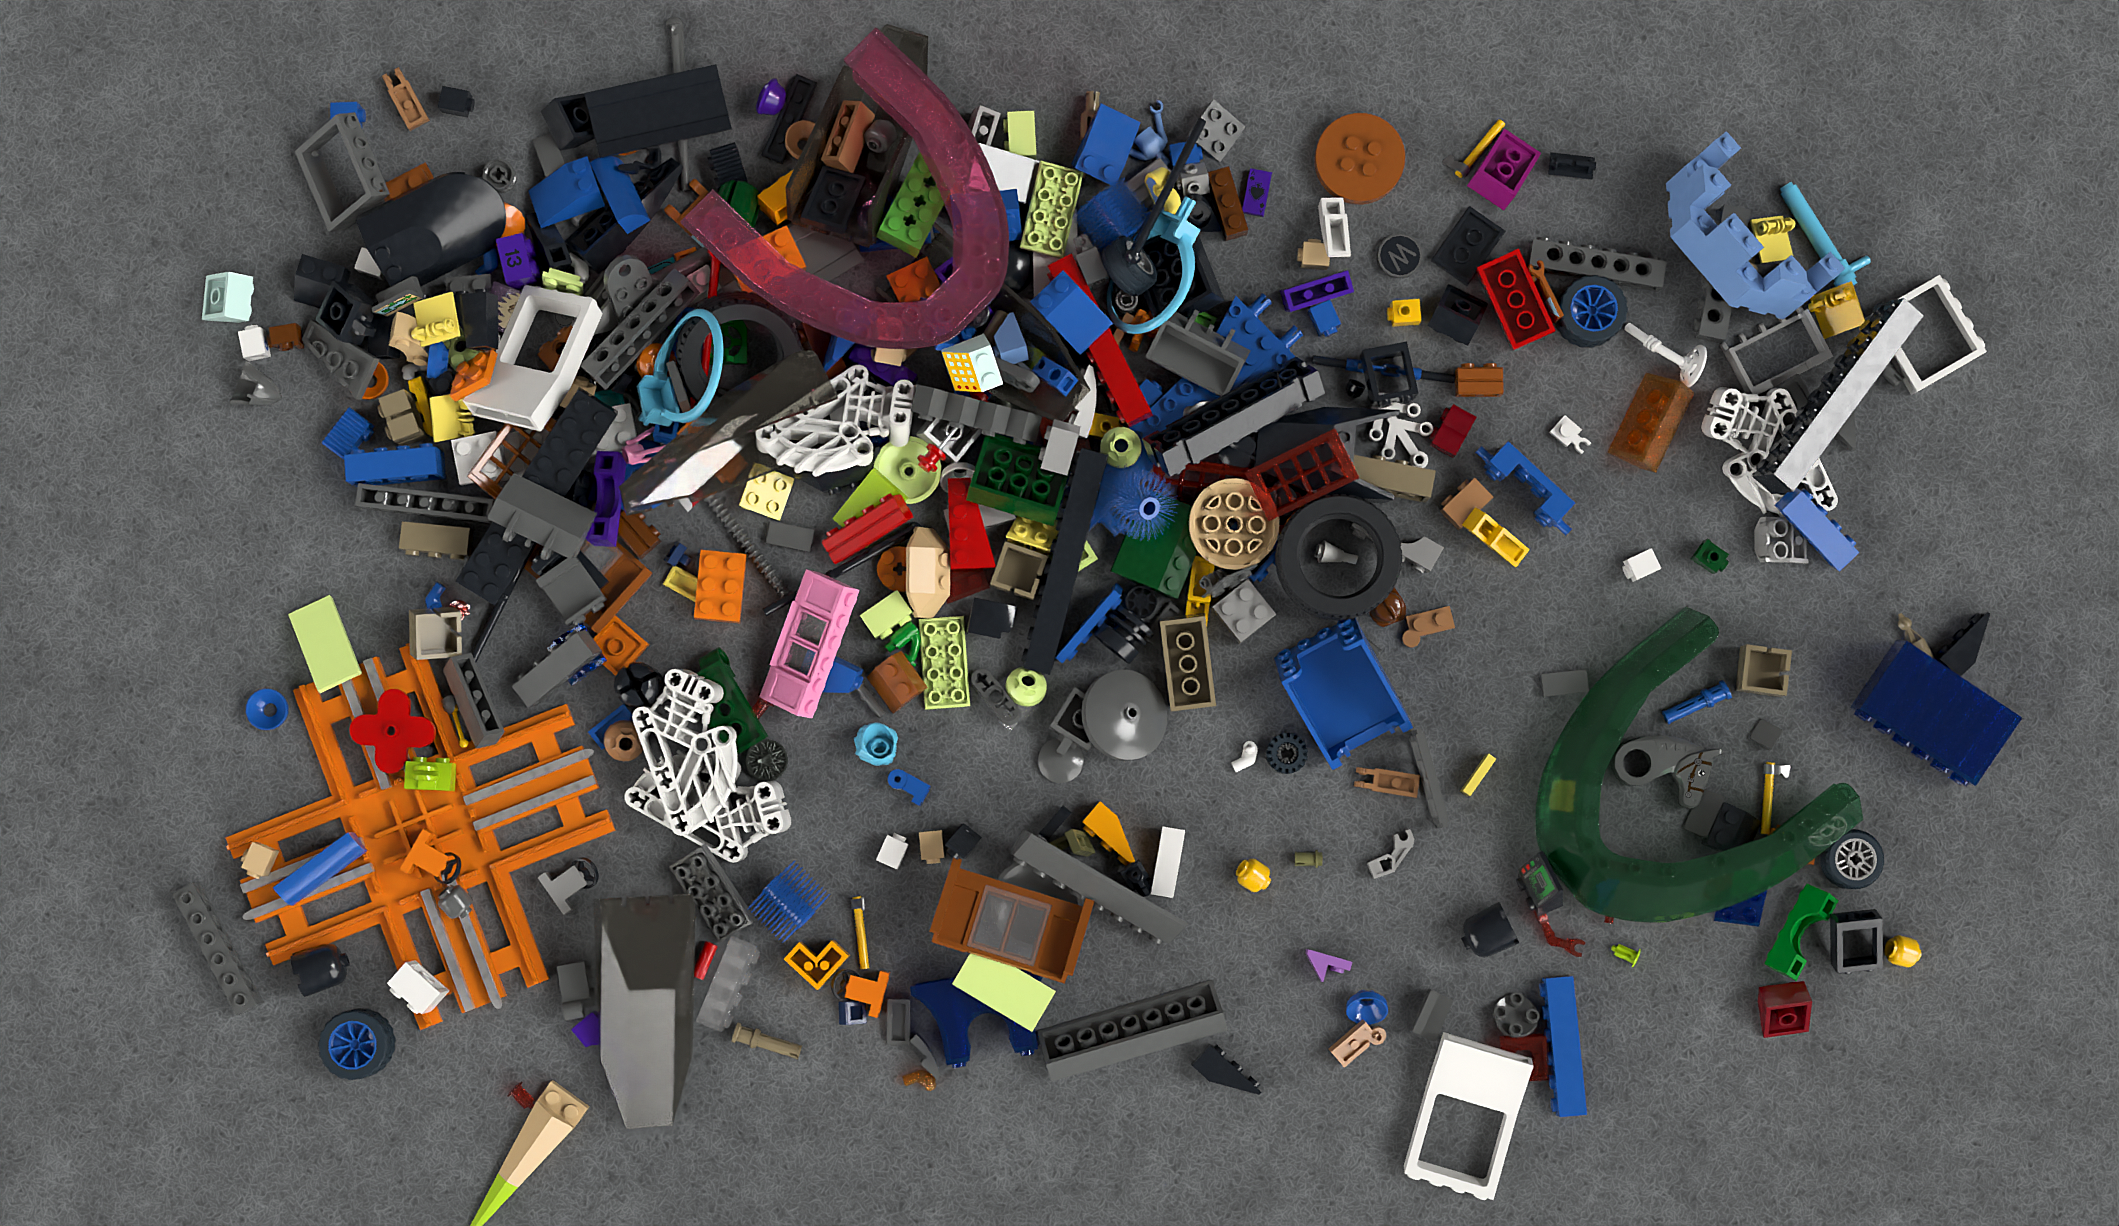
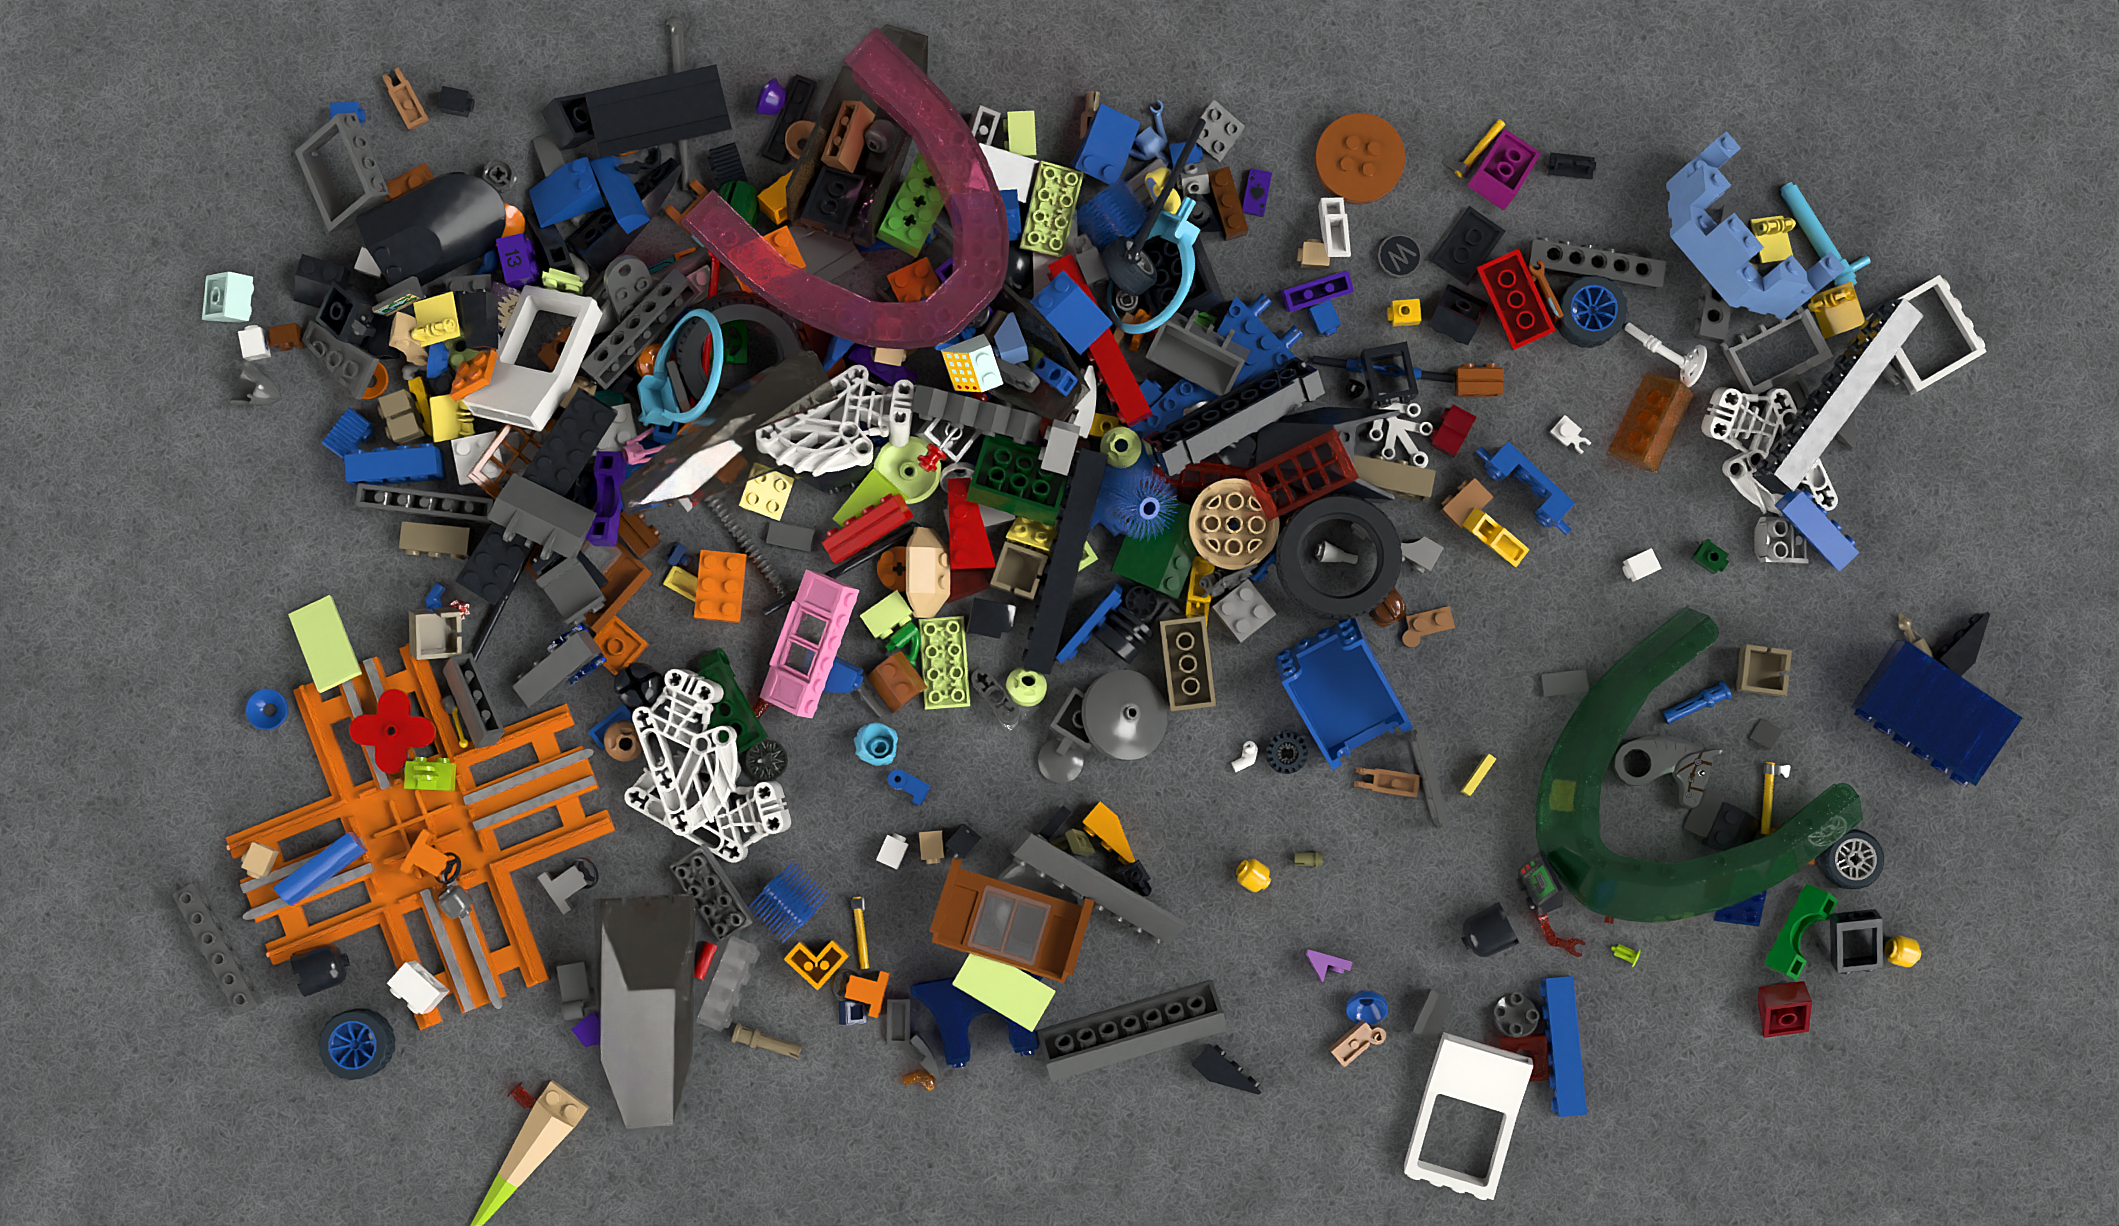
(1167, 862): white slope -> none
(1400, 850): light grey piece -> none

